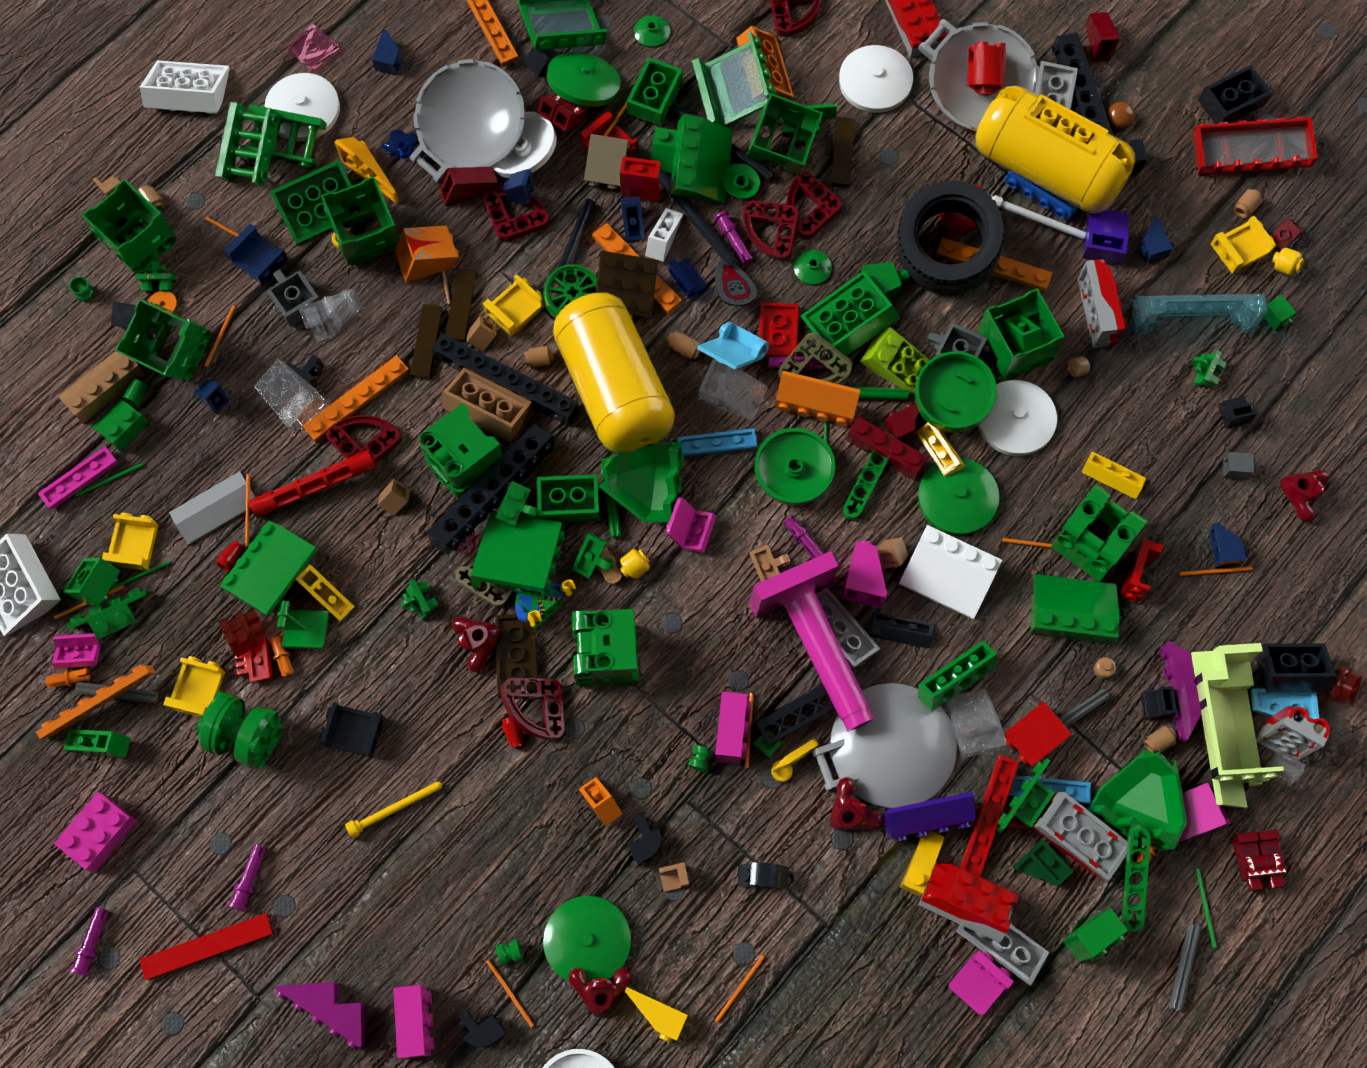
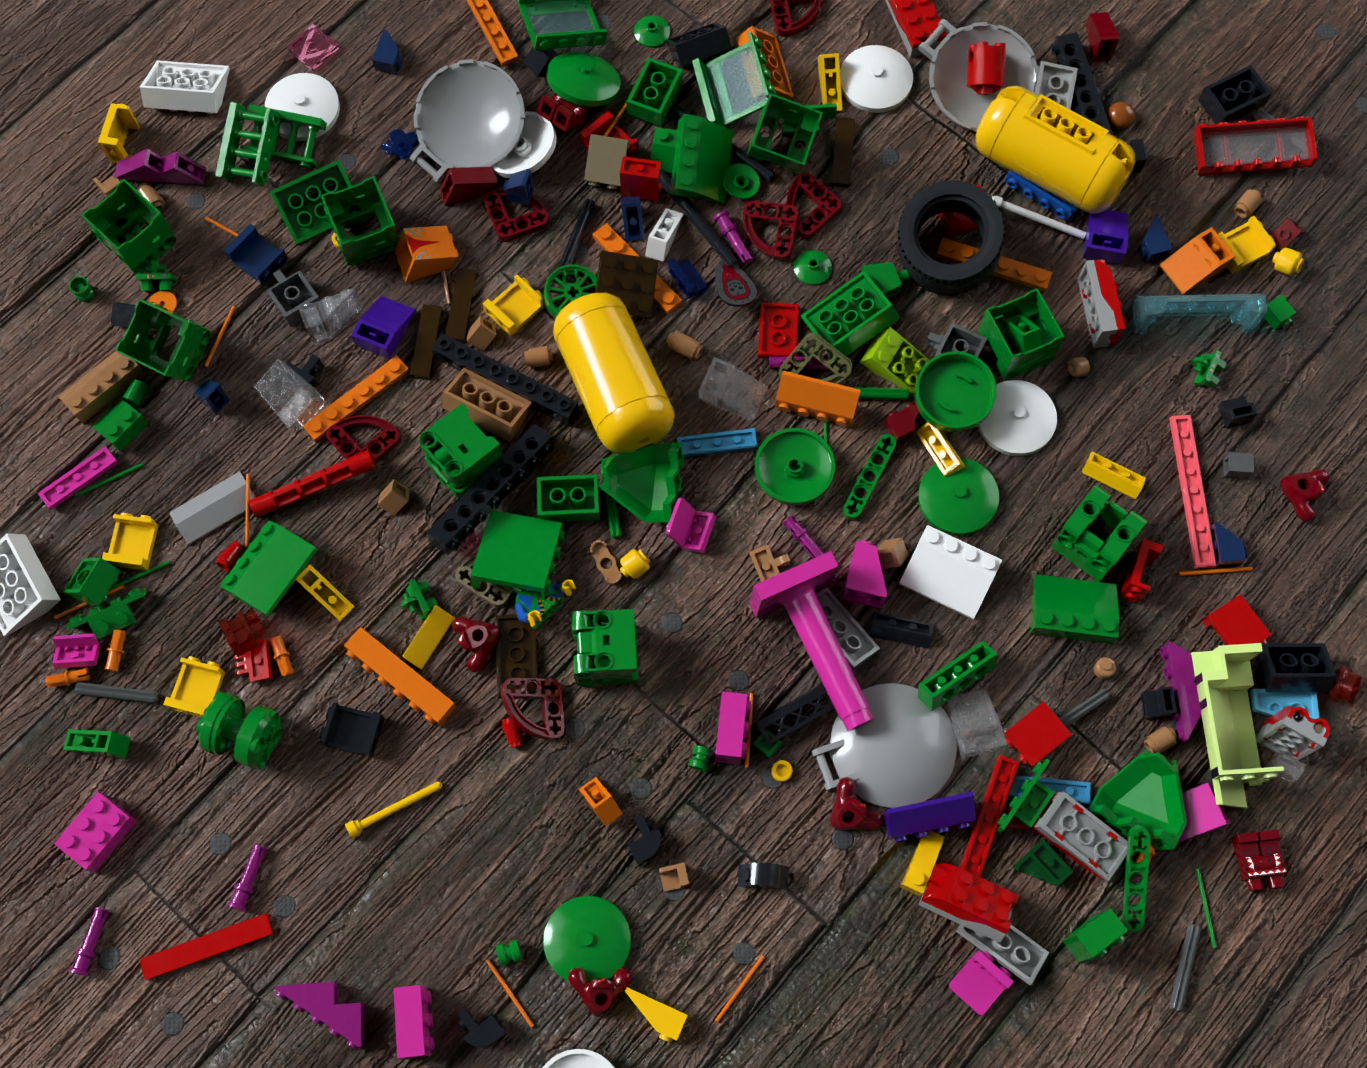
(89, 705): orange plate -> none
(115, 130): none -> yellow panel
(115, 650): none -> orange axle
(155, 168): none -> magenta slope
(302, 627): green plate -> none
(360, 160): light orange wedge -> none
(382, 327): none -> dark purple slope
(400, 676): none -> orange brick
(428, 637): none -> yellow slope
(514, 504): green plate -> none
(591, 556): green plate -> none
(699, 44): none -> black slope
(735, 347): medium azure door -> none
(796, 755): yellow piece -> none
(830, 79): none -> yellow slope
(903, 457): dark red arch -> none
(1026, 542): orange axle -> none
(1193, 492): none -> coral tile
(1198, 261): none -> orange slope
(1237, 623): none -> red panel

